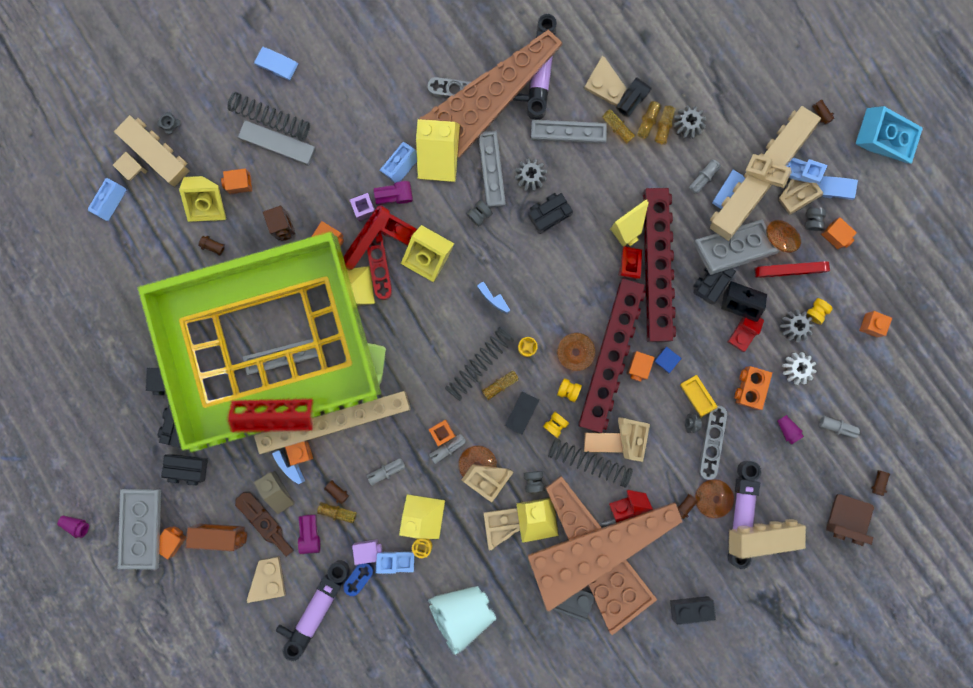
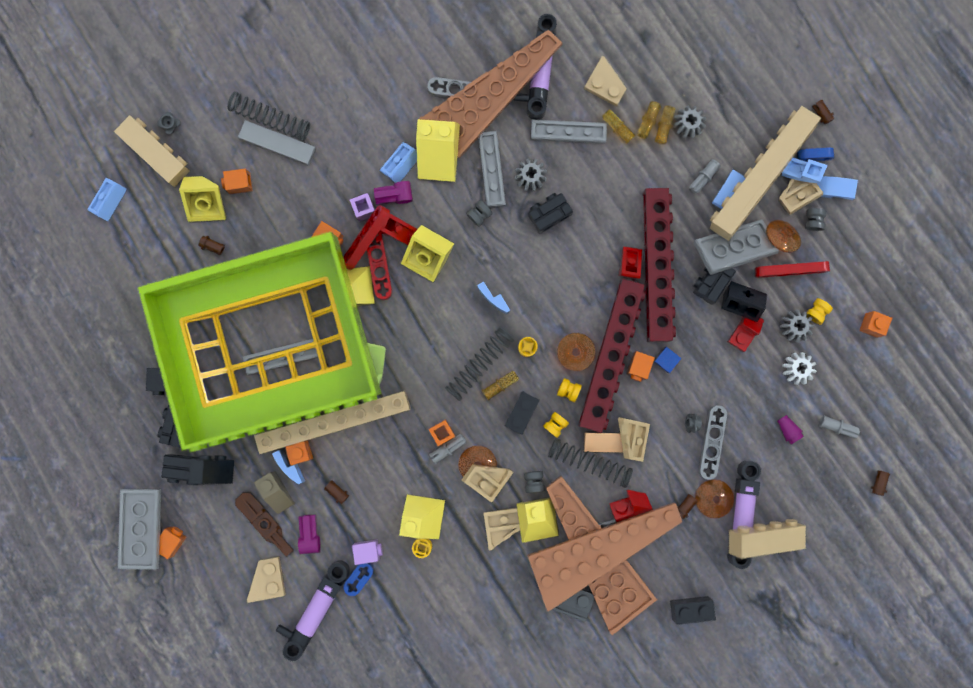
(74, 526): magenta cone -> none
(129, 166): tan panel -> none
(211, 470): none -> black brick
(216, 537): dark orange window -> none
(270, 419): red fence -> none
(276, 63): light blue slope -> none
(279, 223): reddish brown brick -> none
(336, 512): clear yellow axle -> none
(386, 471): light grey axle -> none
(395, 562): light blue slope -> none
(461, 616): light aqua cone -> none
(630, 225): light yellow slope -> none
(635, 94): black piece -> none
(698, 396): yellow tile -> none
(758, 390): orange brick -> none
(769, 172): tan slope -> none
(816, 154): none -> blue beam
(839, 233): orange brick -> none
(850, 519): reddish brown bracket -> none
(889, 134): medium azure slope -> none

